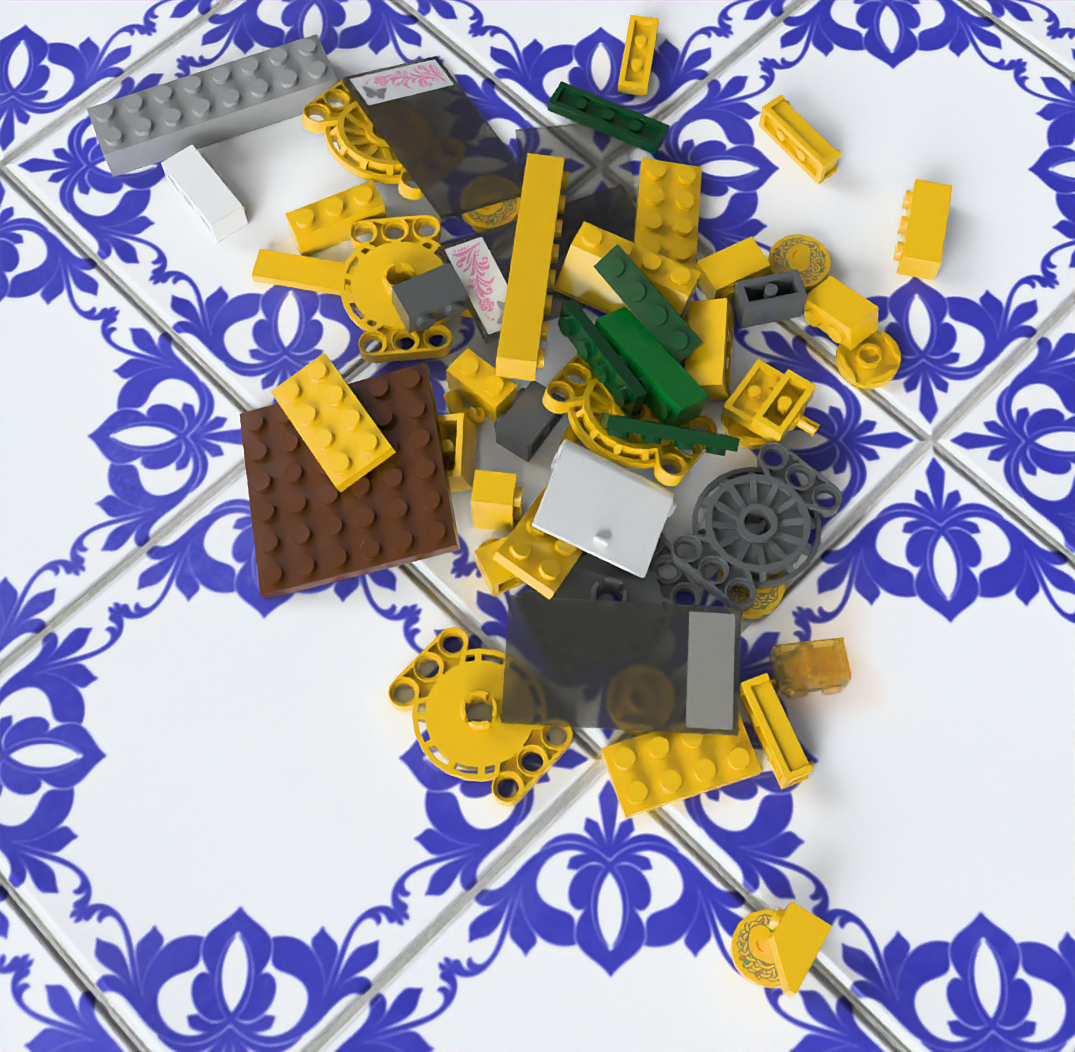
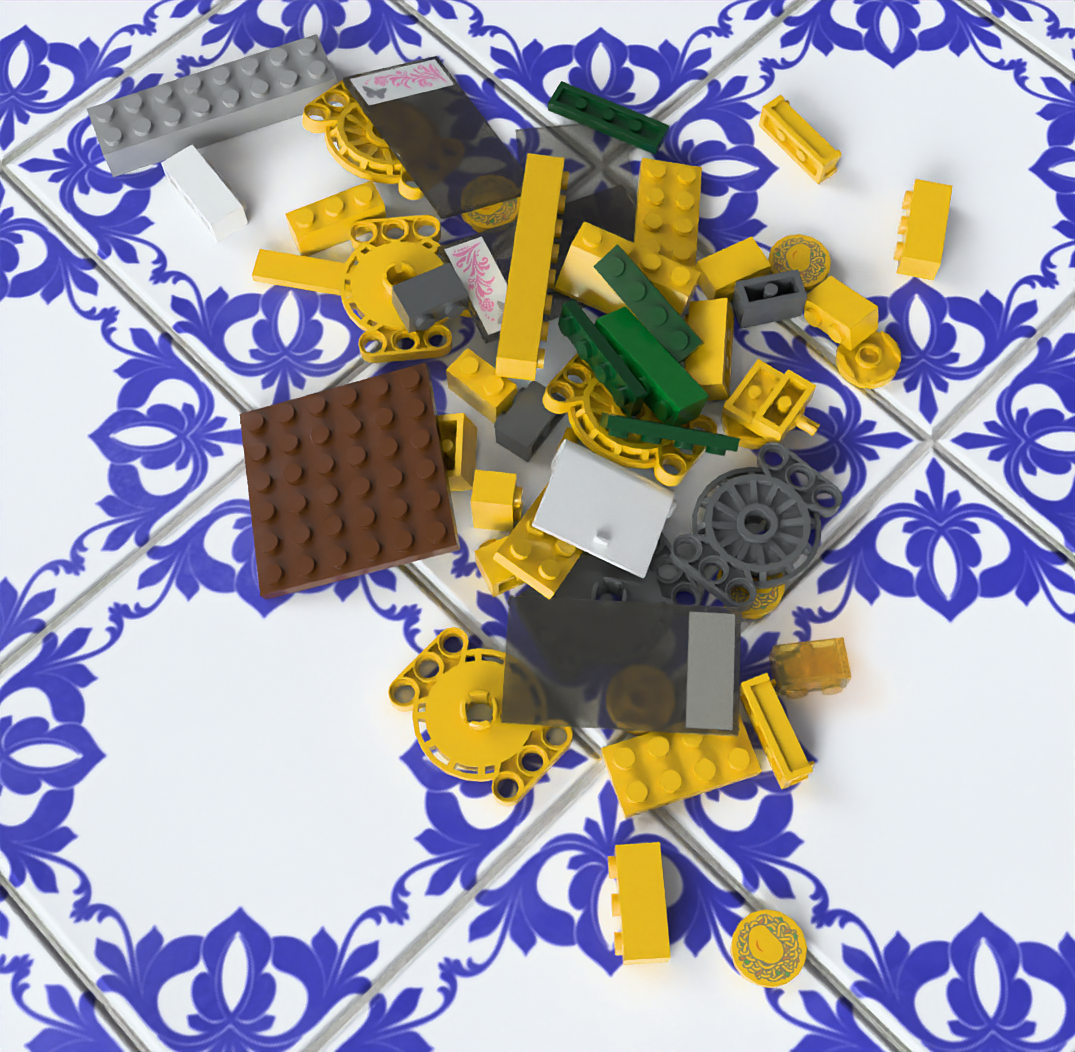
(333, 422): yellow plate -> none
(455, 405): yellow arm -> none
(638, 55): yellow plate -> none
(639, 904): none -> yellow brick
(795, 944): yellow slope -> none

